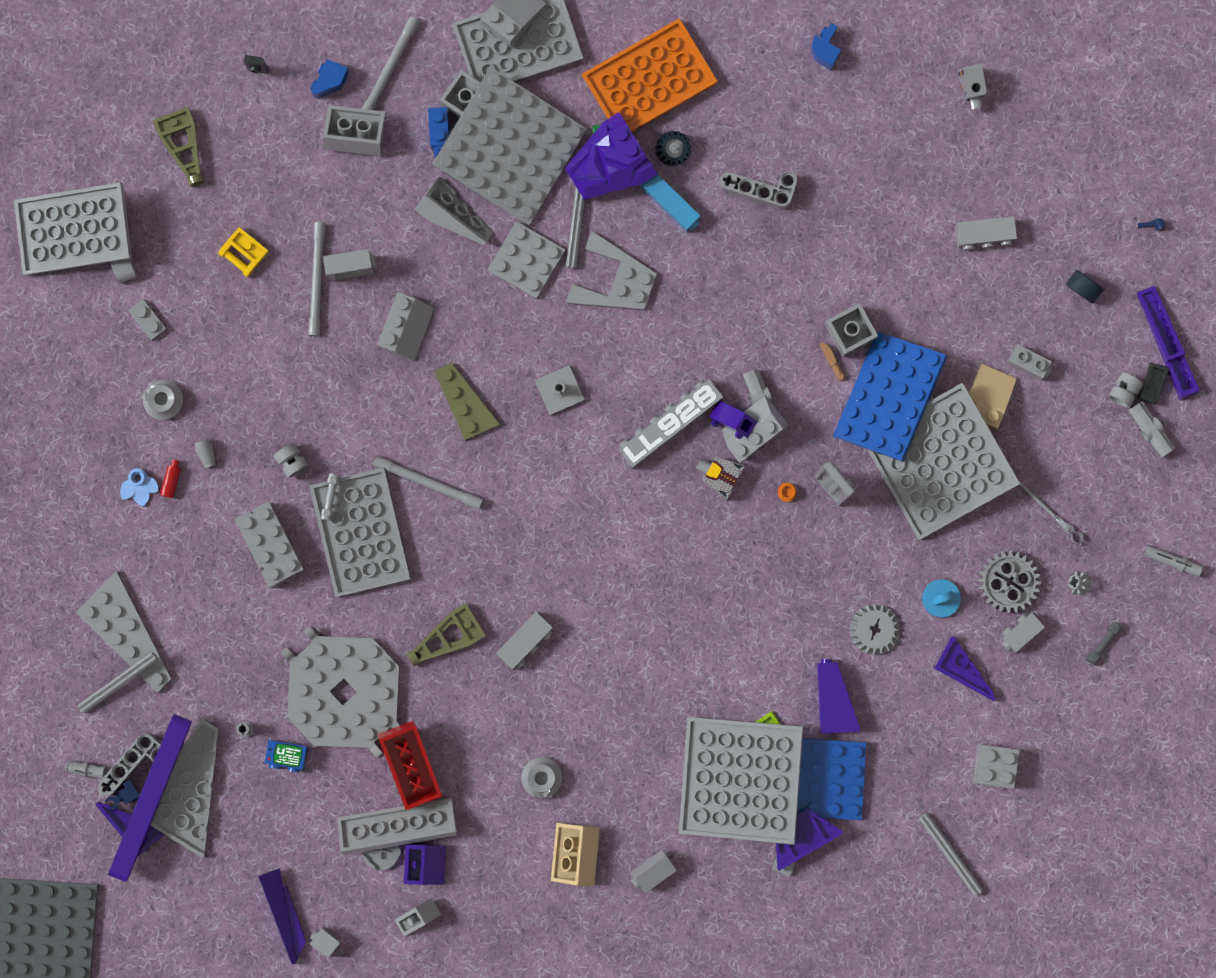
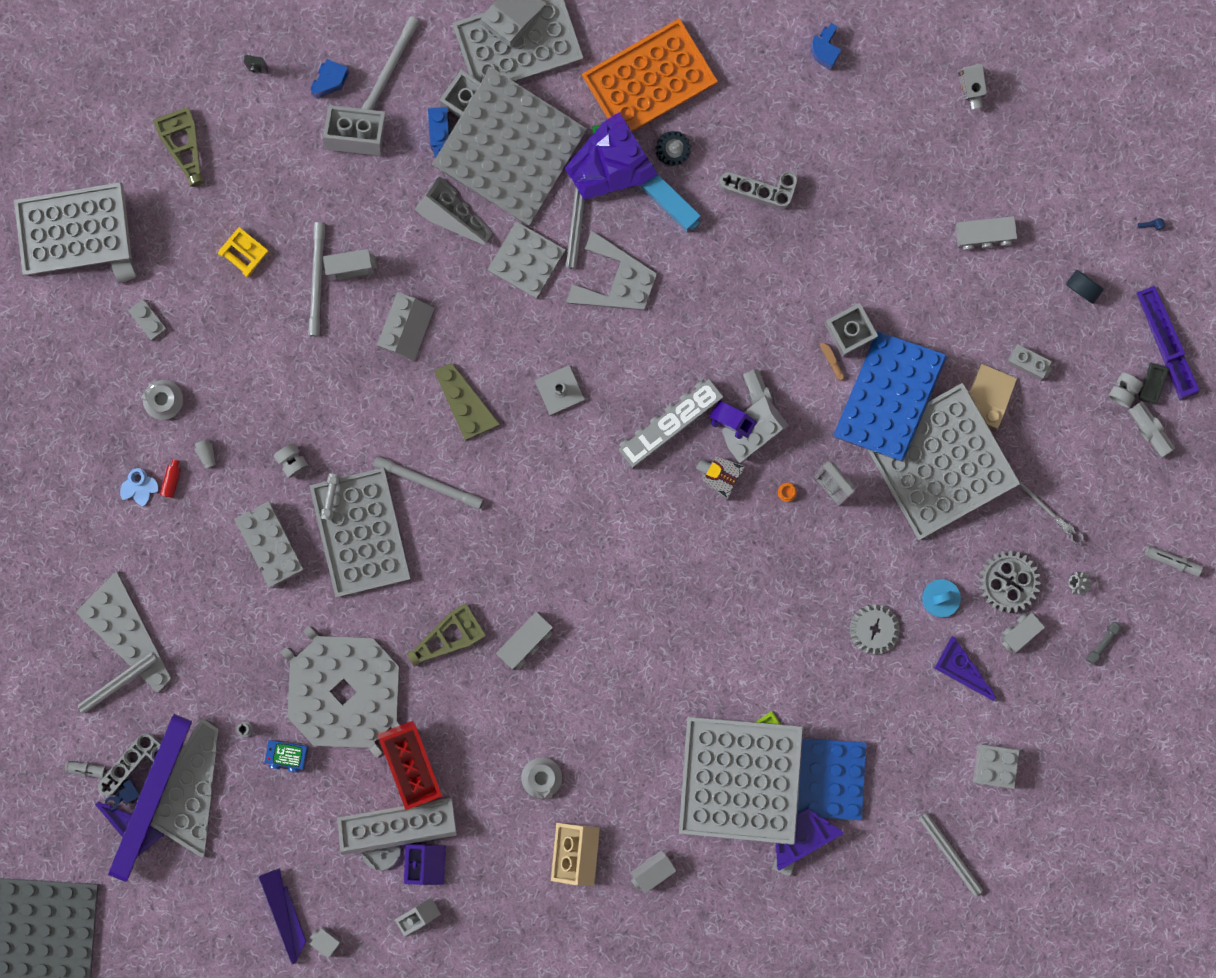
(833, 700): dark purple slope -> none

